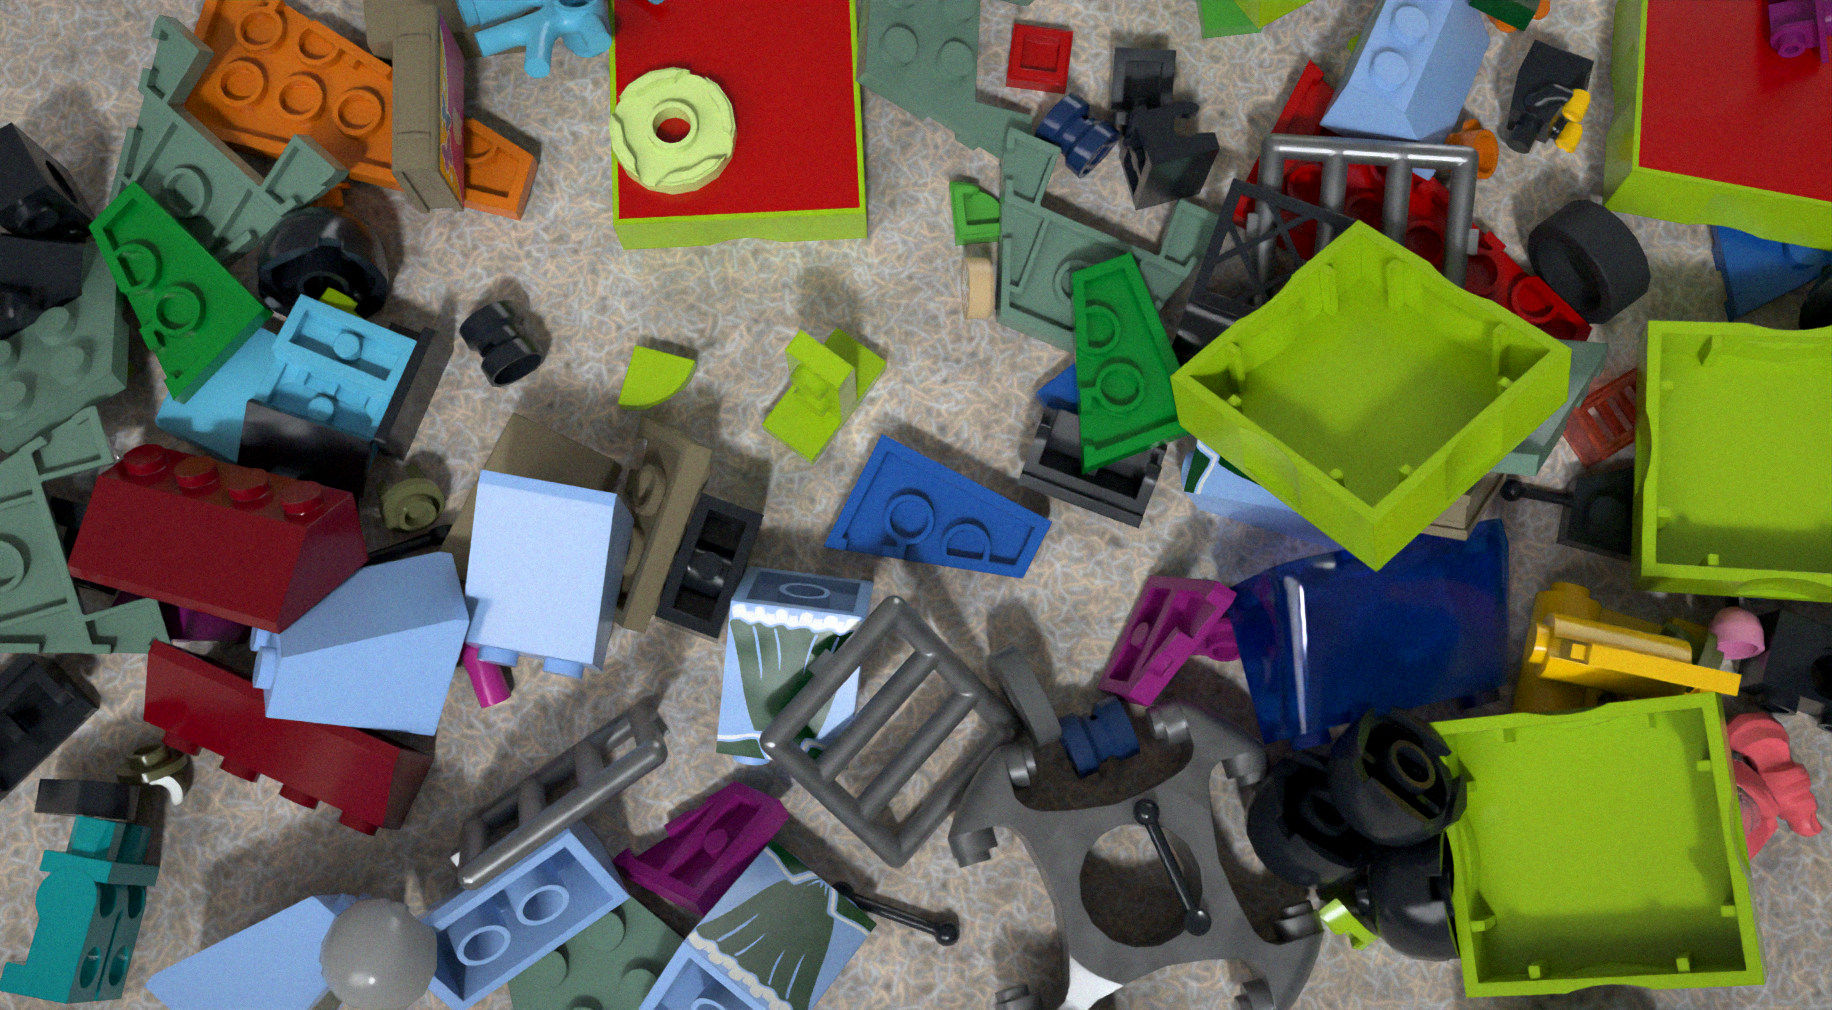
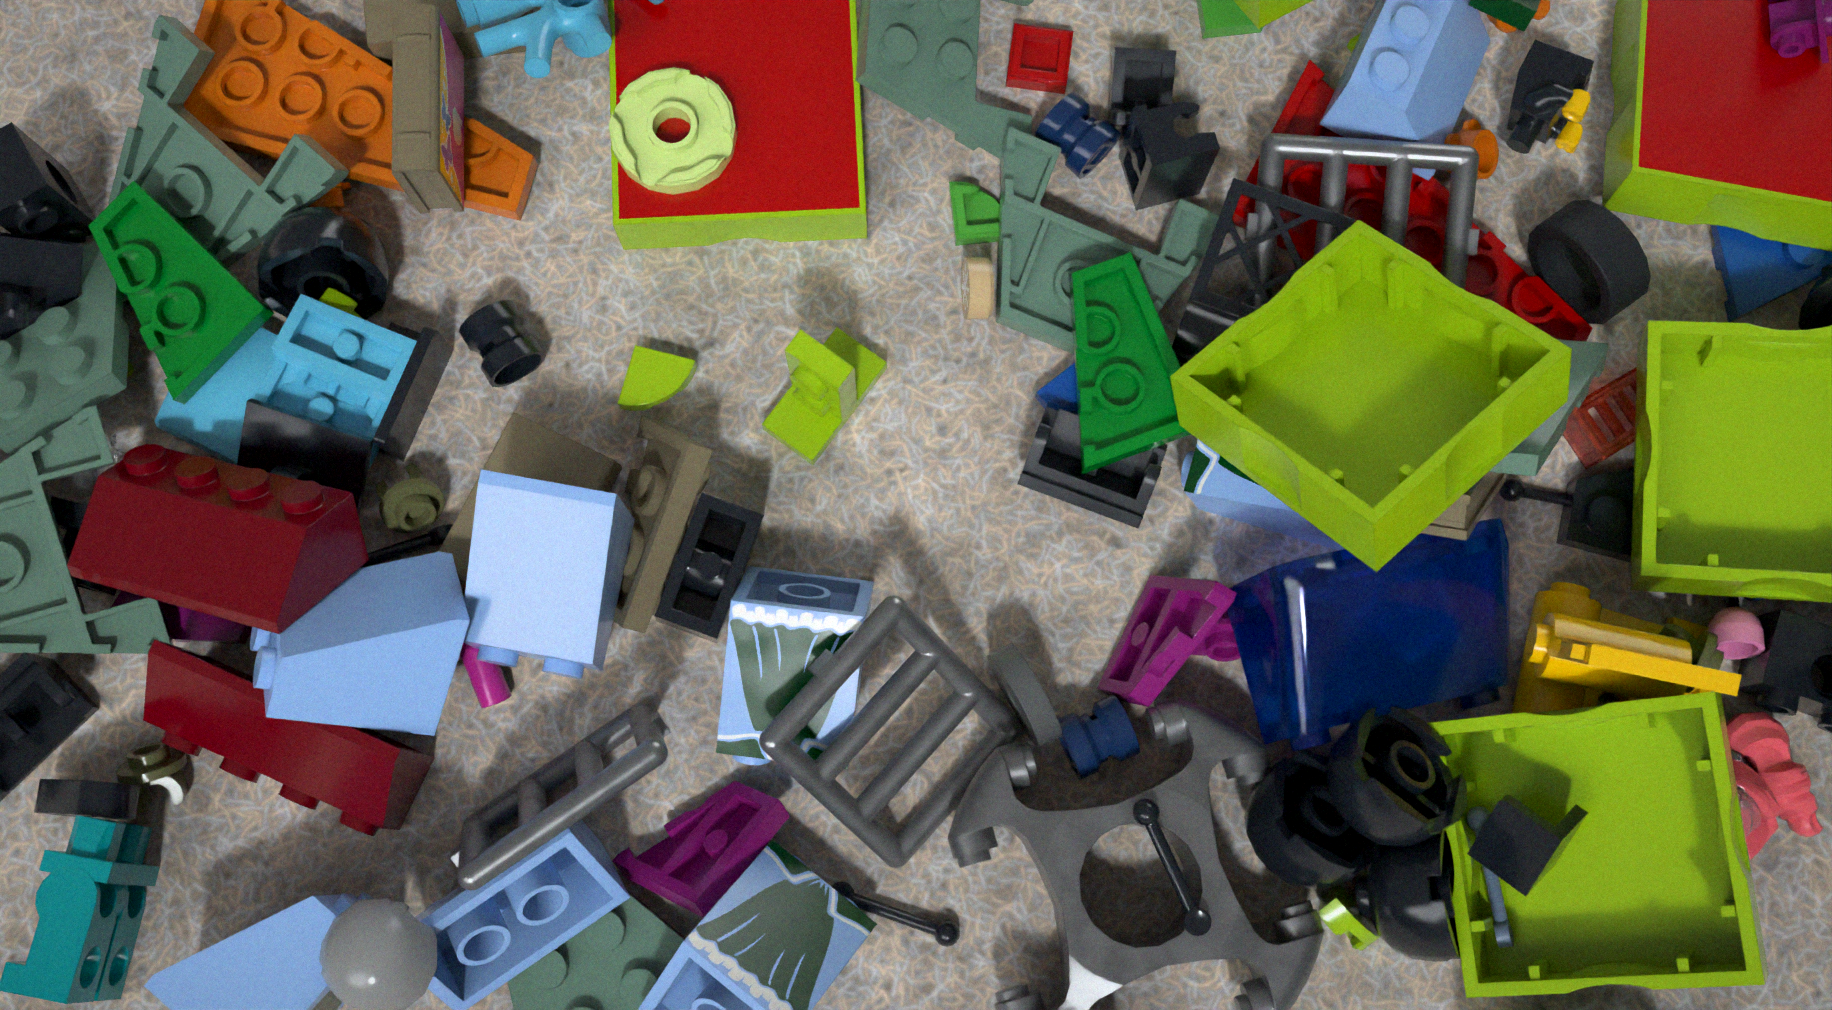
(934, 516): blue wing -> none
(1476, 819): none -> sand blue hinge
(1522, 844): none -> black panel

